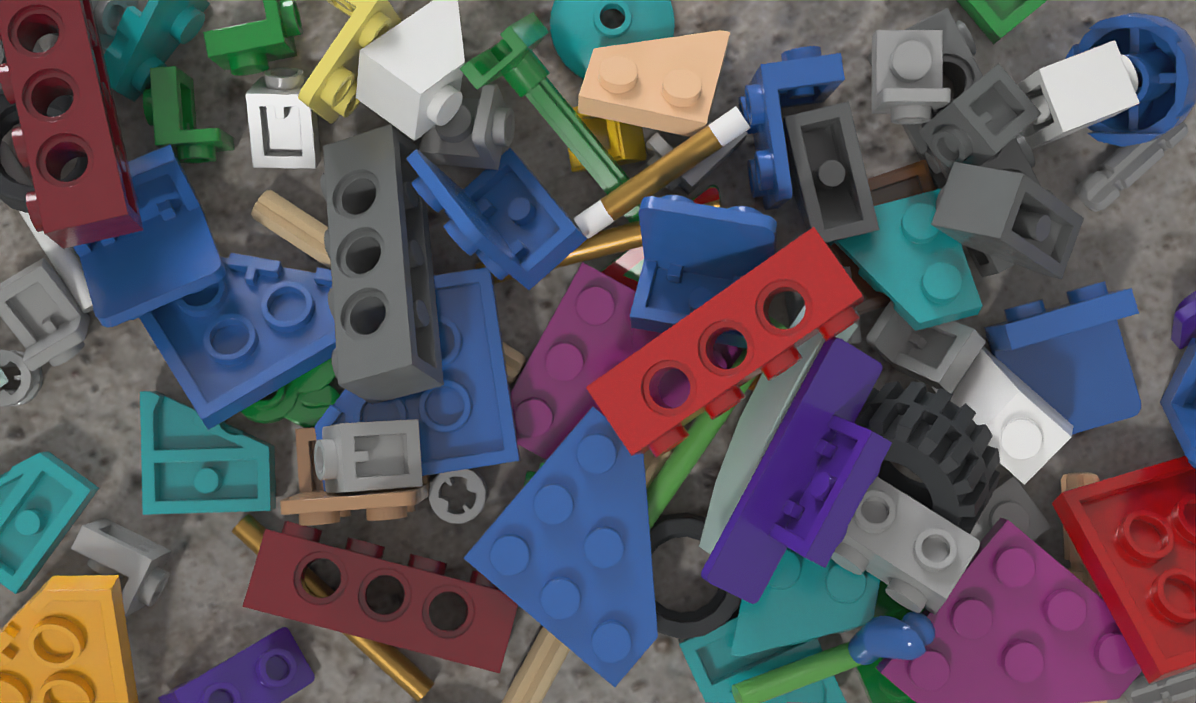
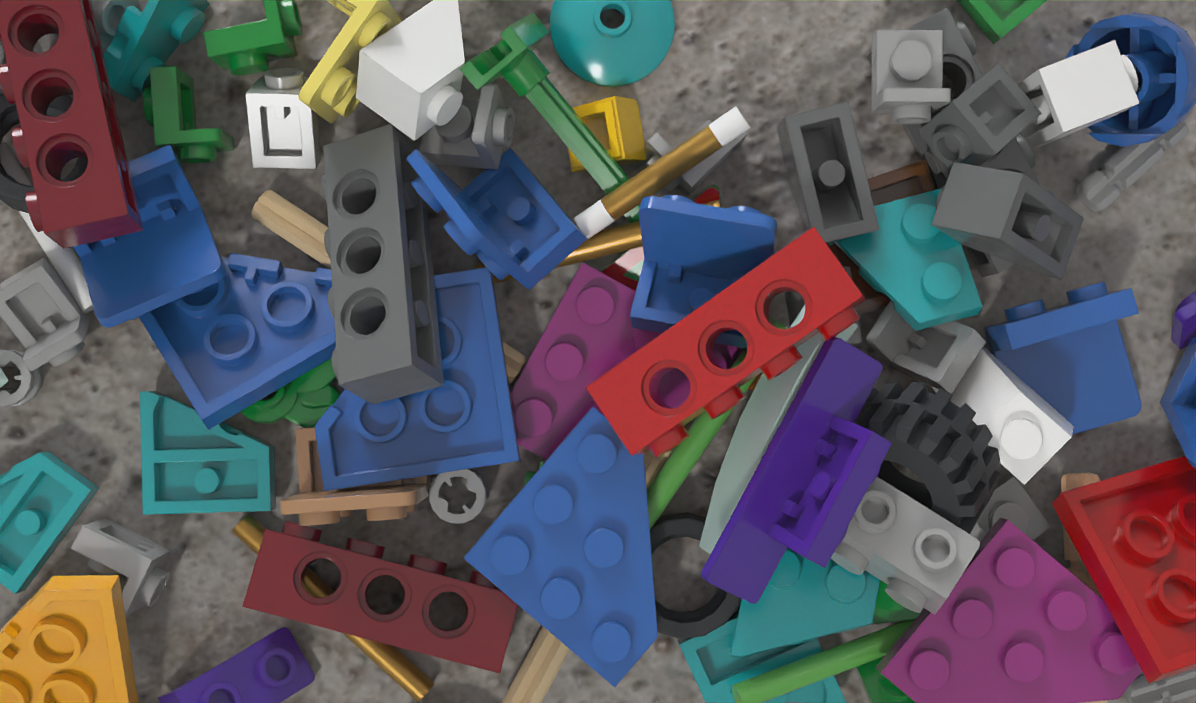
(369, 456): light grey bracket -> none
(656, 82): light nougat wing -> none
(797, 80): blue bracket -> none
(892, 638): blue arm -> none

